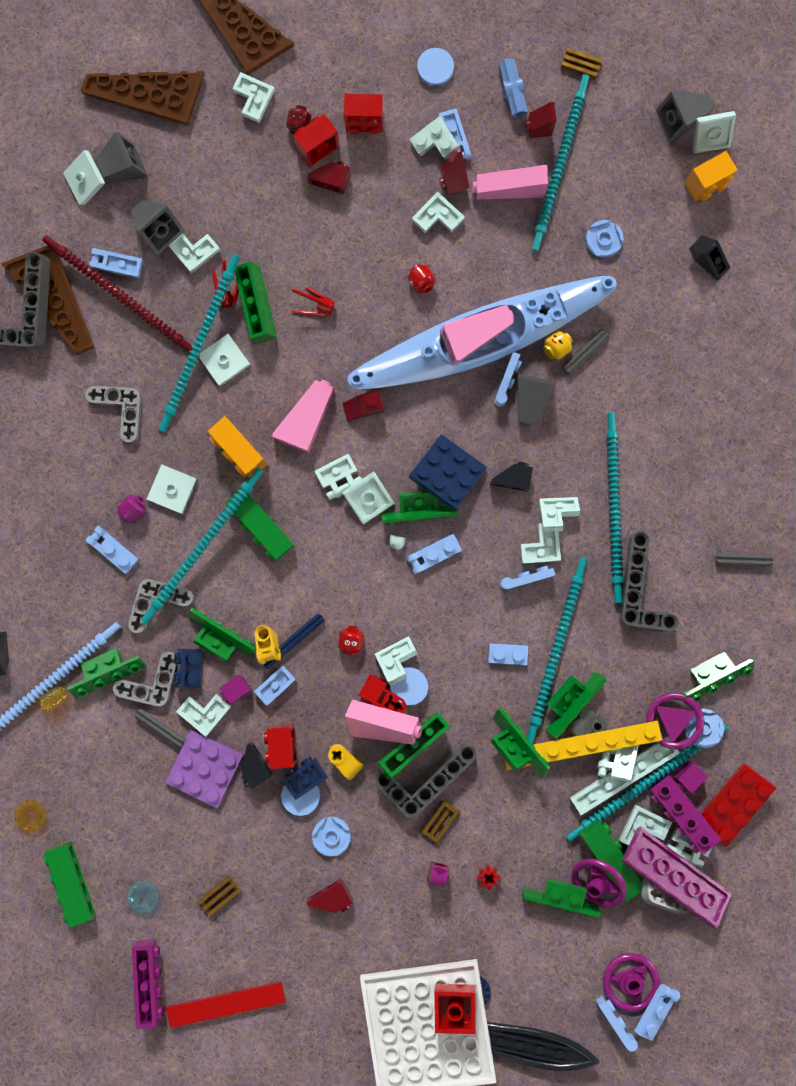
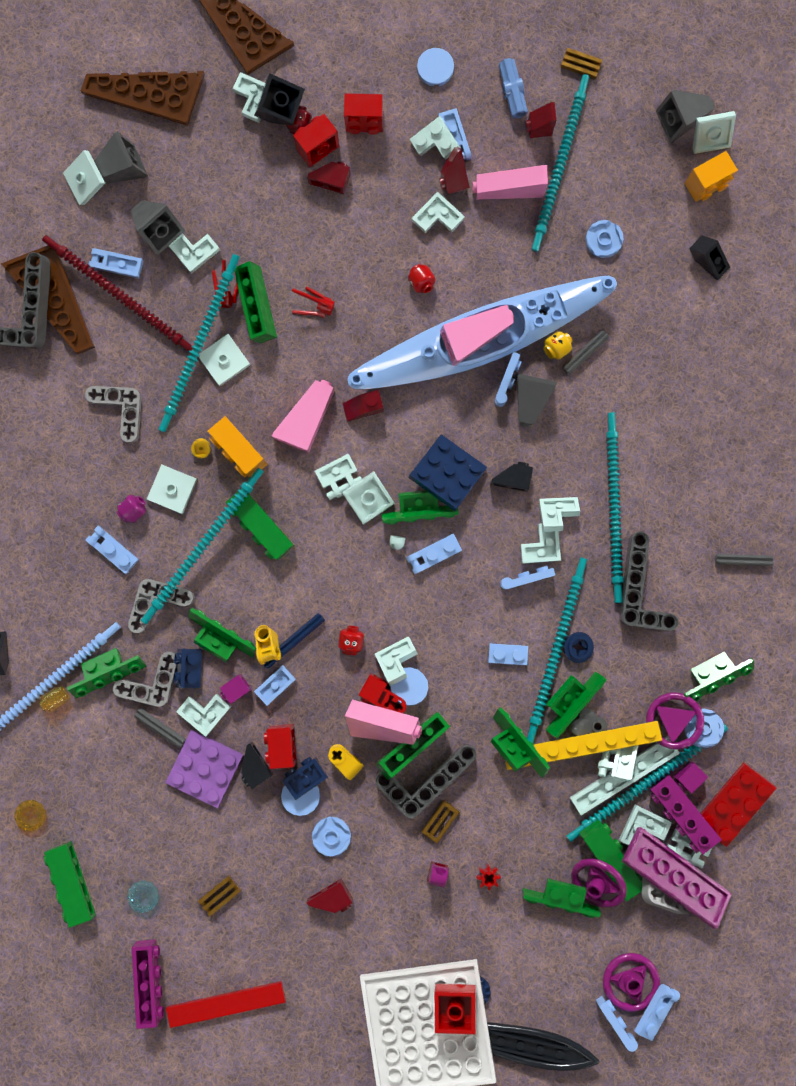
(201, 448): none -> yellow tile
(279, 101): none -> black slope
(582, 654): none -> dark blue gear

